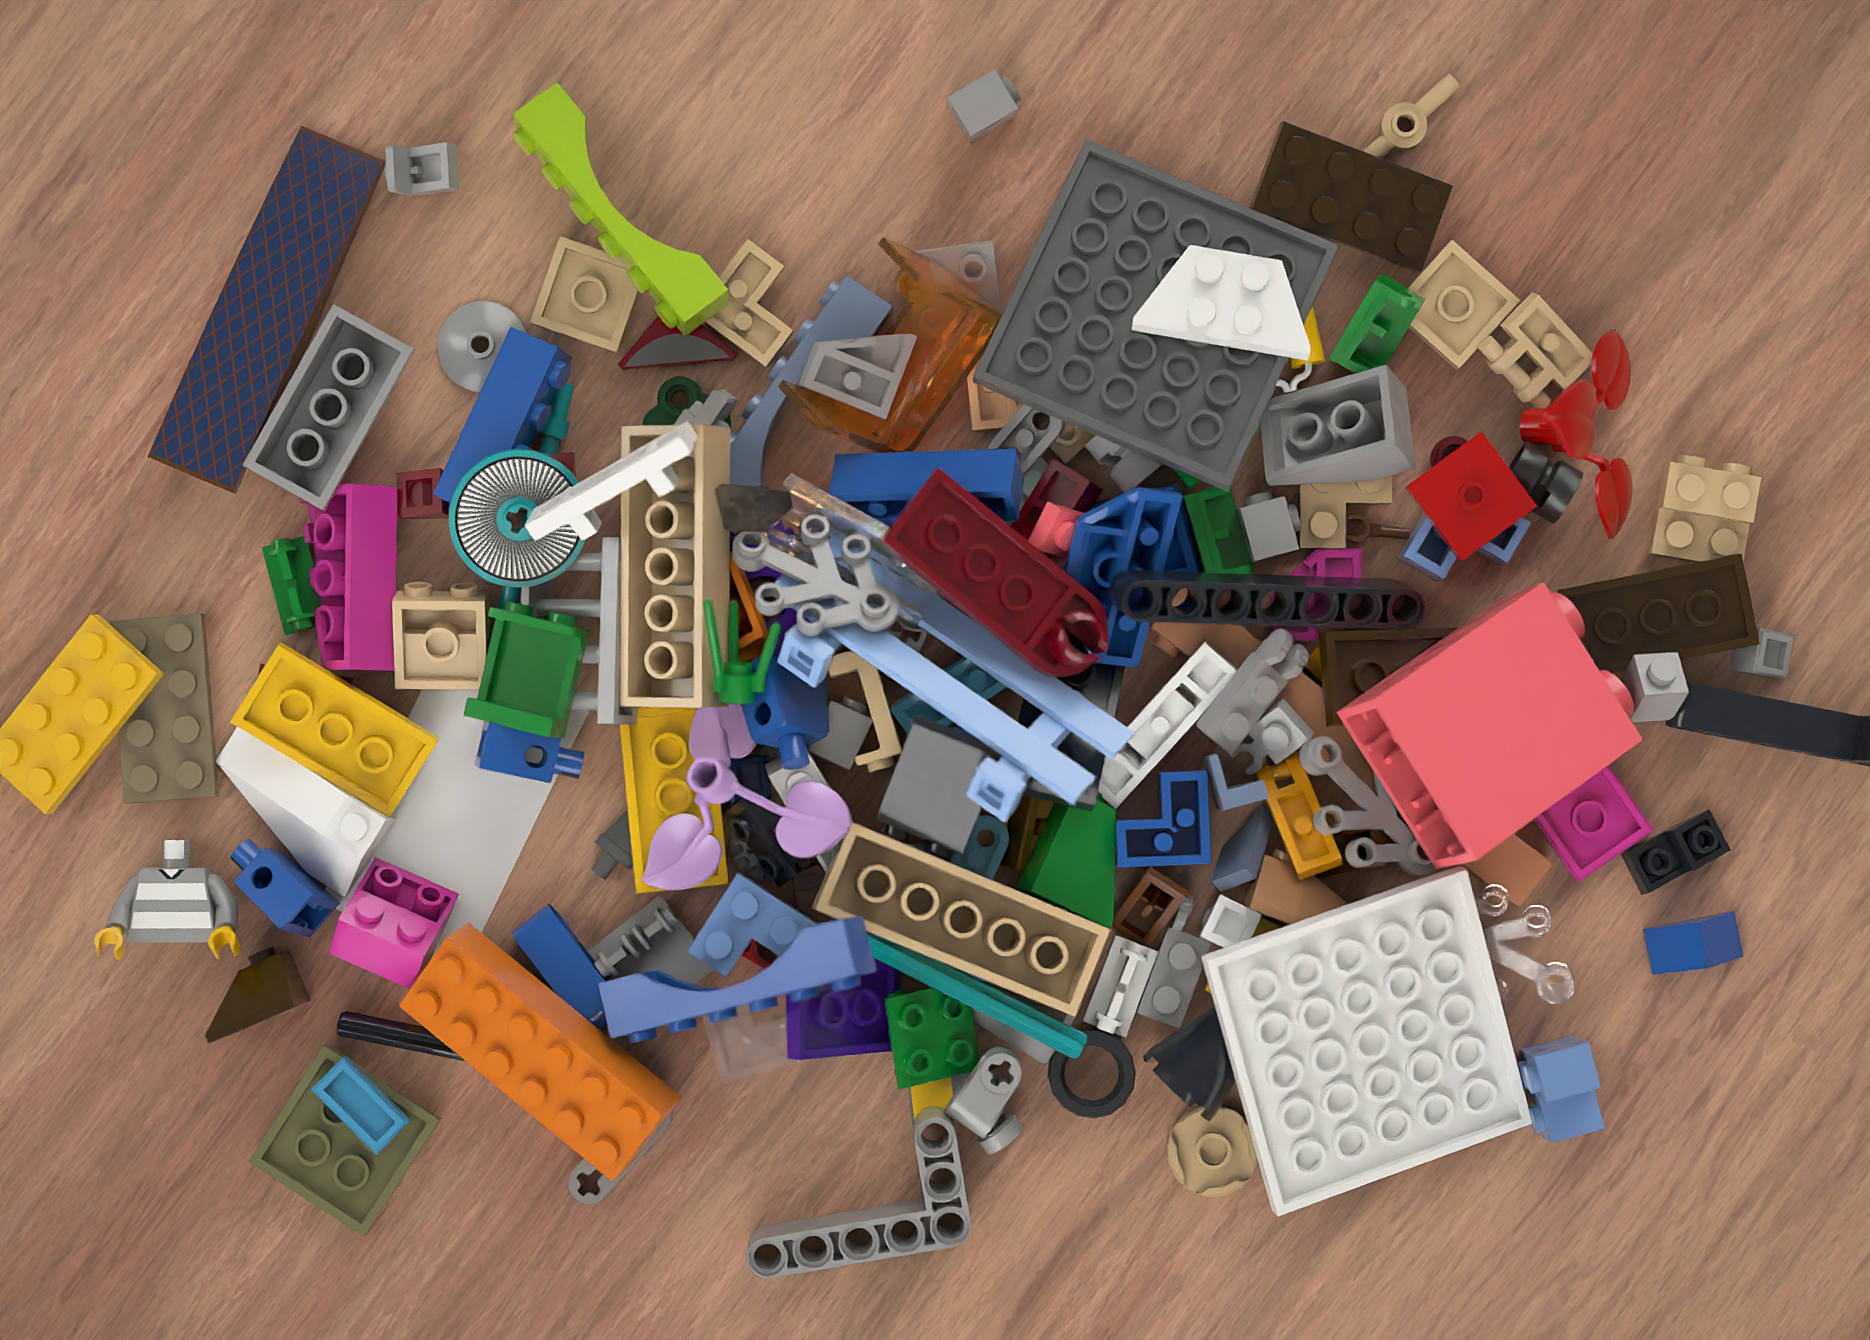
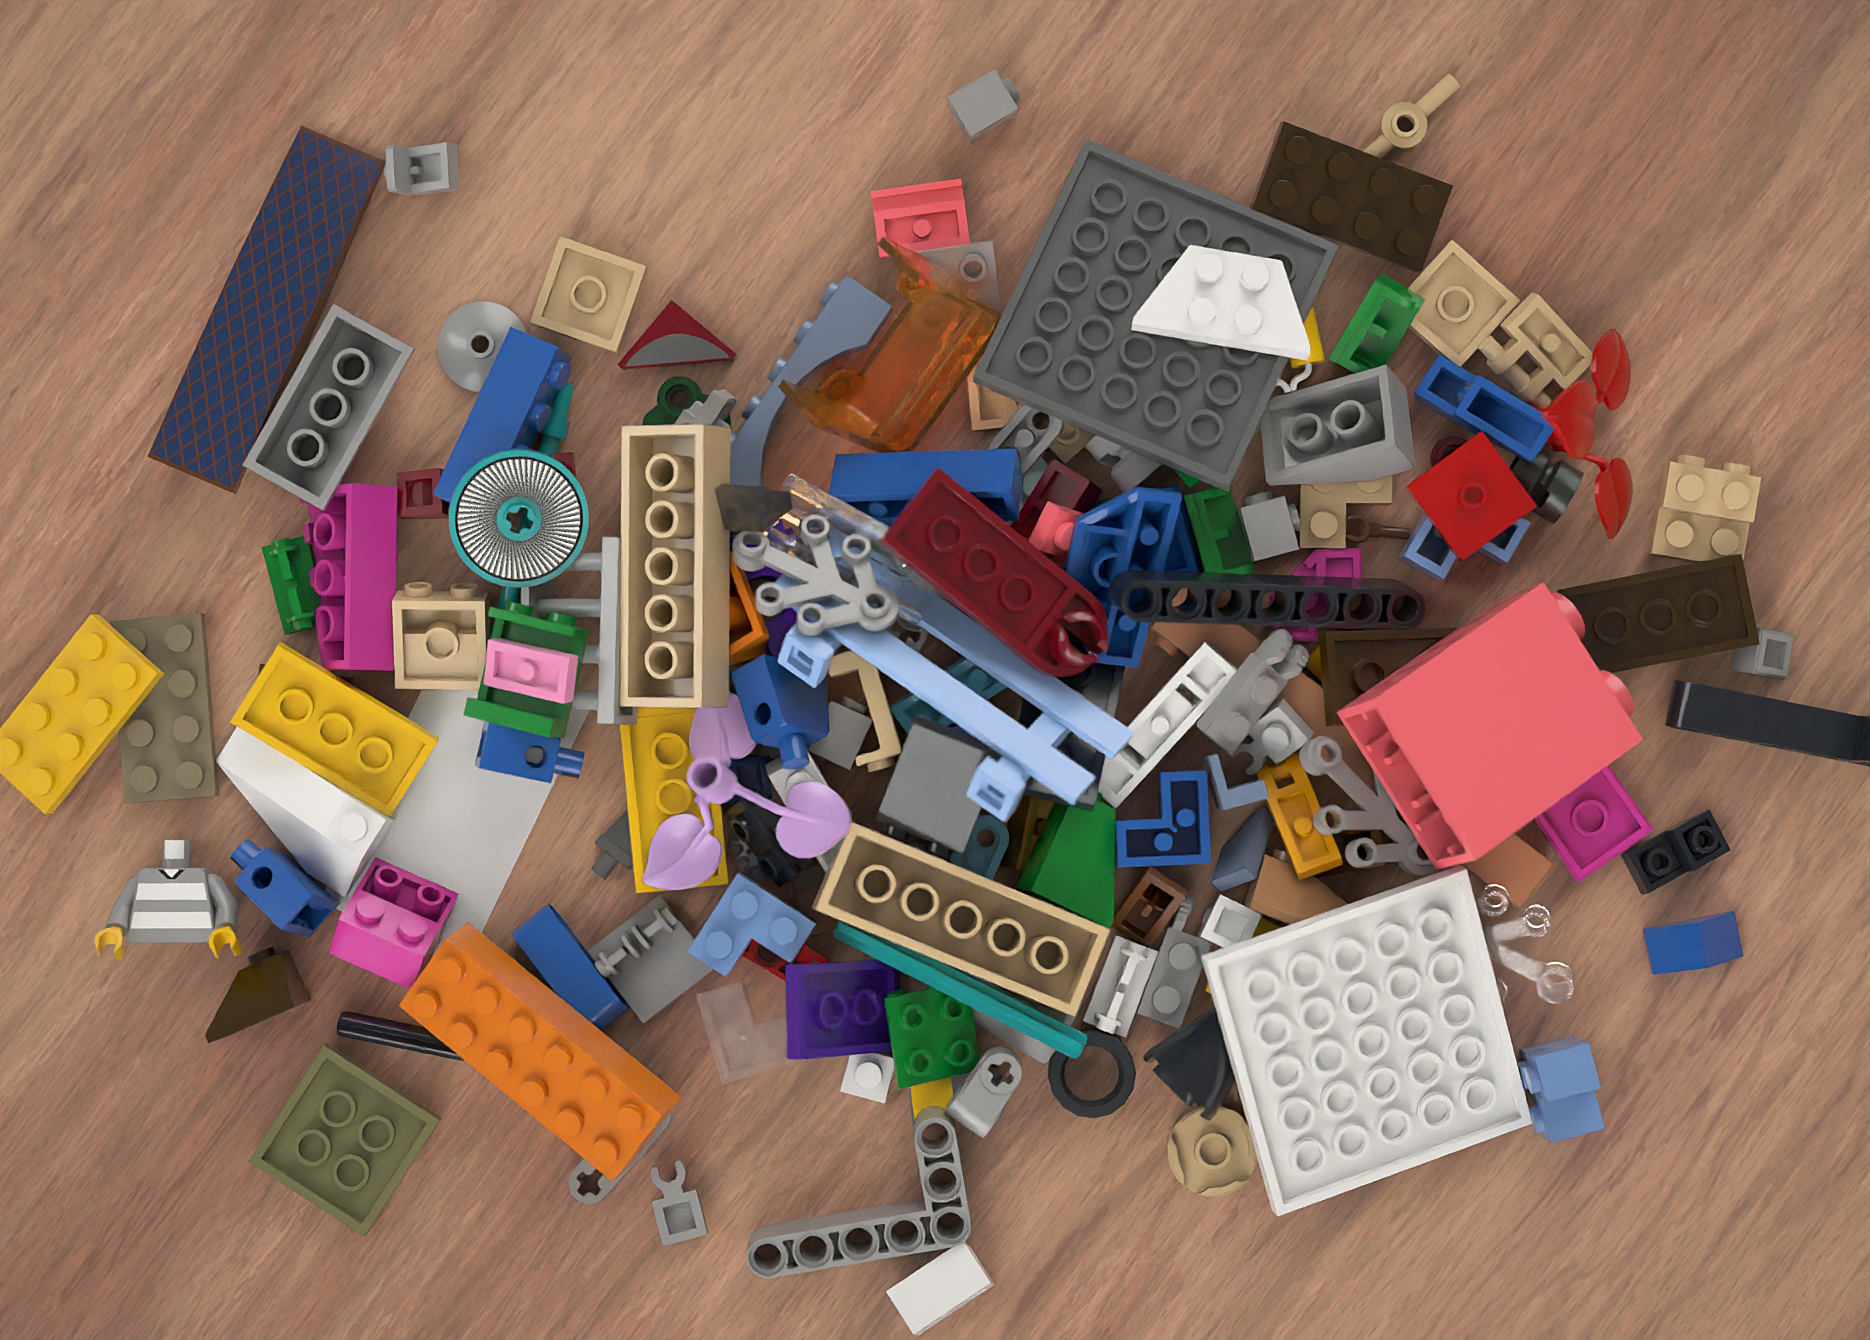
(361, 1105): dark azure tile -> none
(530, 670): none -> bright pink plate
(578, 502): white hinge -> none
(676, 279): lime arch -> none
(678, 1211): none -> light grey plate
(736, 681): green plant -> none
(743, 319): tan plate -> none
(817, 956): arch -> none
(859, 370): light grey wing -> none
(868, 1076): none -> white plate
(921, 215): none -> coral plate
(940, 1288): none -> white hinge
(1002, 1133): light grey tile -> none
(1484, 407): none -> blue slope
(1655, 686): light grey brick -> none

